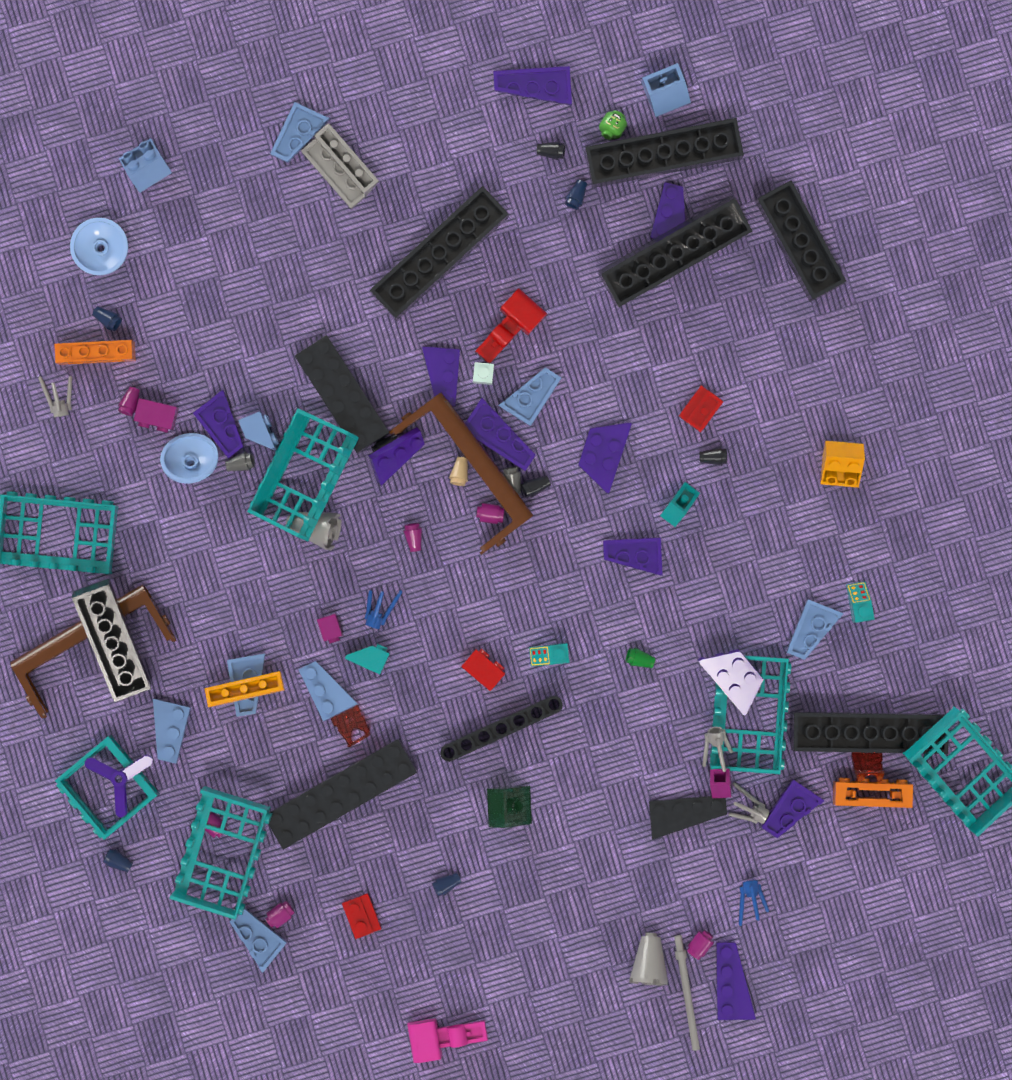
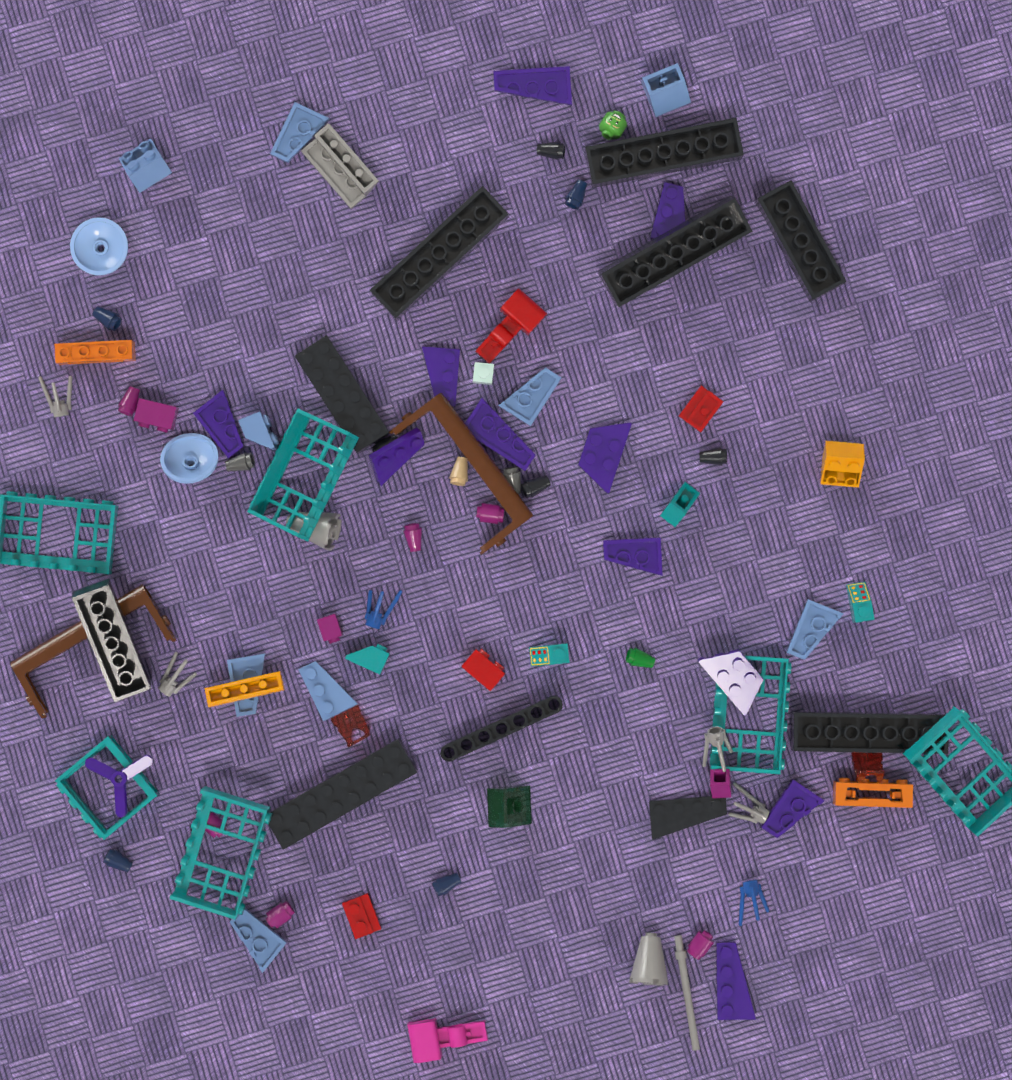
(168, 685): none -> light grey plant
(169, 728): medium blue wing -> none

